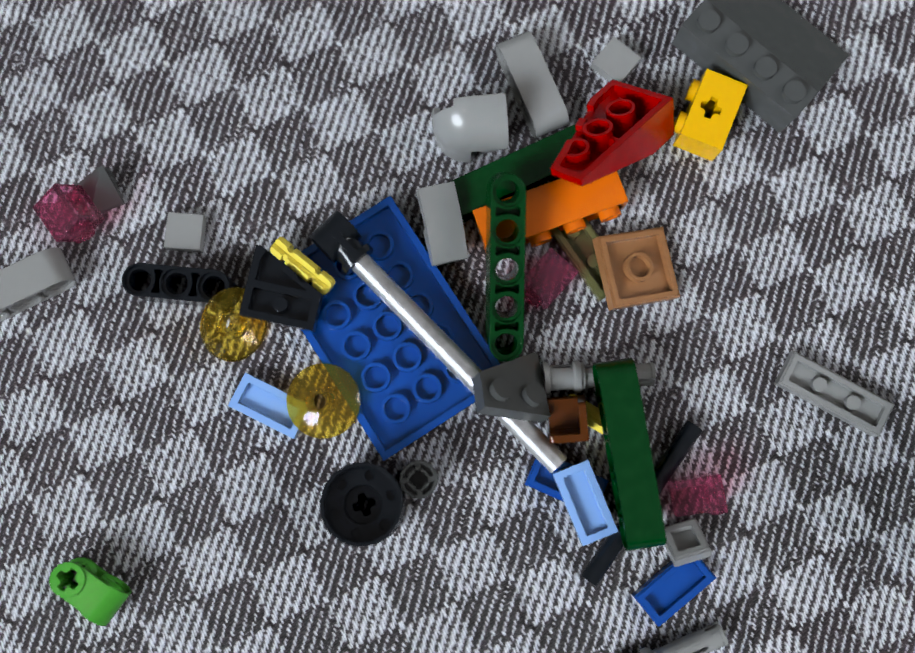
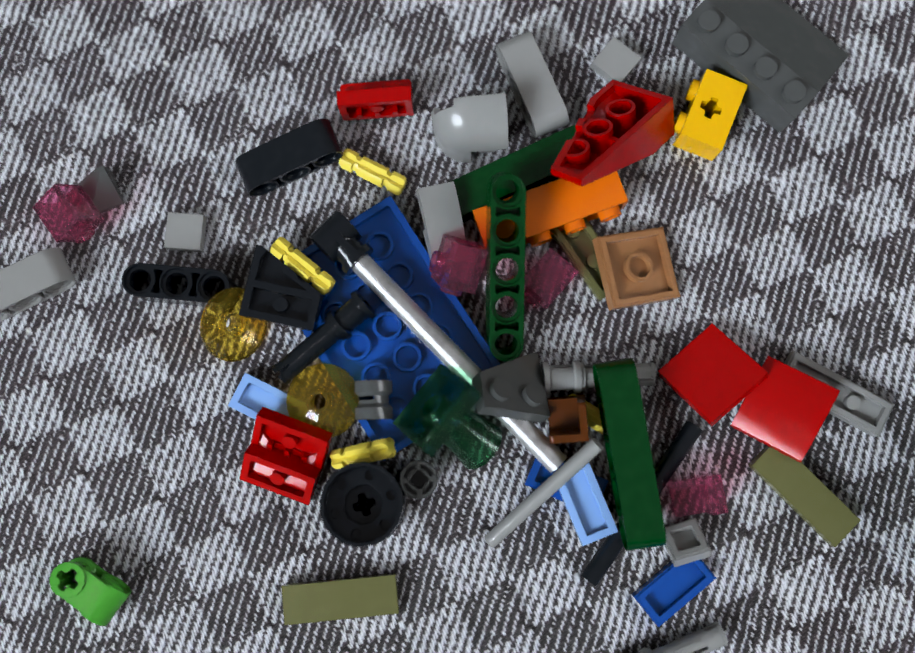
(285, 455): none -> red slope
(289, 157): none -> black beam
(337, 326): none -> black pin
(340, 599): none -> olive tile
(363, 452): none -> light yellow axle
(373, 171): none -> light yellow axle
(373, 409): none -> dark grey wheel
(375, 100): none -> red bracket
(443, 415): none -> clear green plant
(458, 265): none -> clear pink brick
(543, 492): none -> light grey bar
(712, 374): none -> red tile
(785, 409): none -> red slope
(805, 495): none -> olive tile

